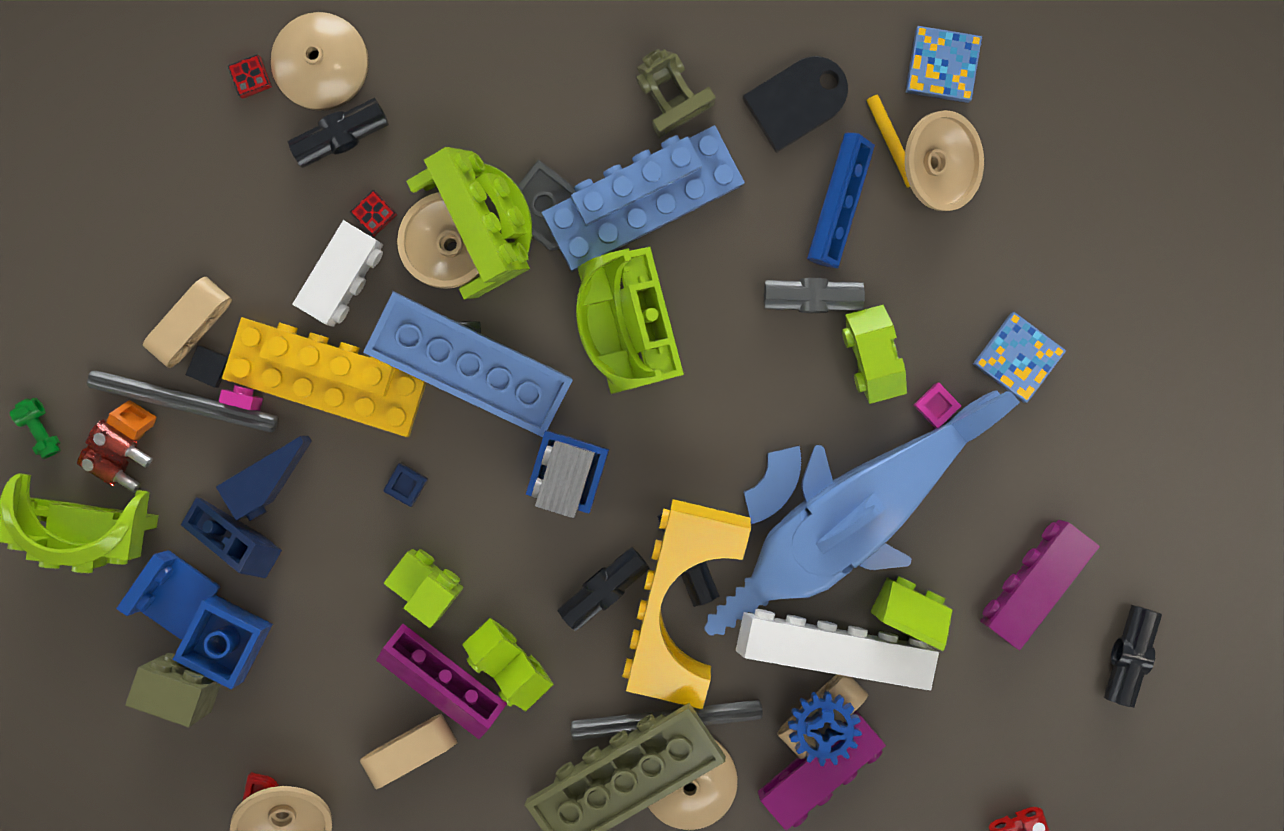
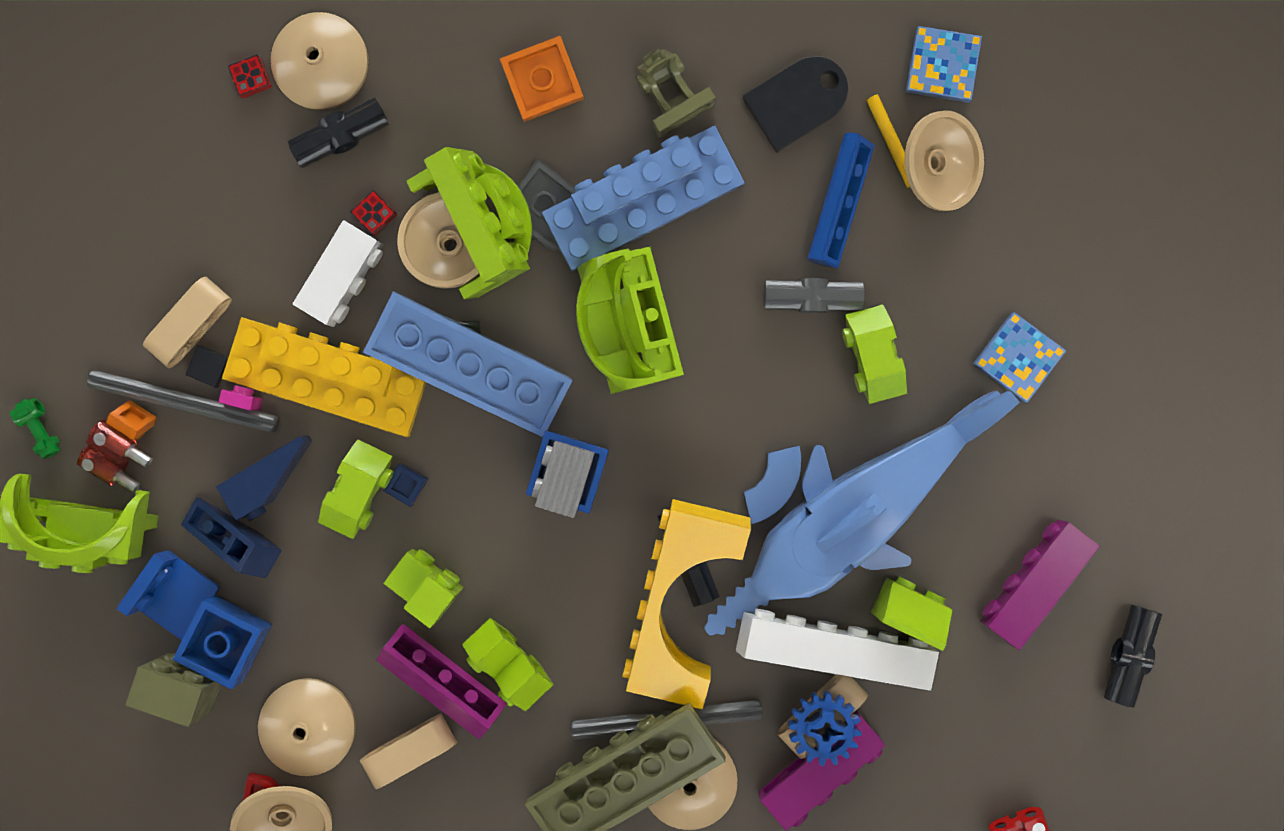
(323, 716): none -> tan dish
(360, 477): none -> lime brick
(542, 78): none -> orange plate
(603, 589): black piece -> none
(937, 405): dark pink plate -> none

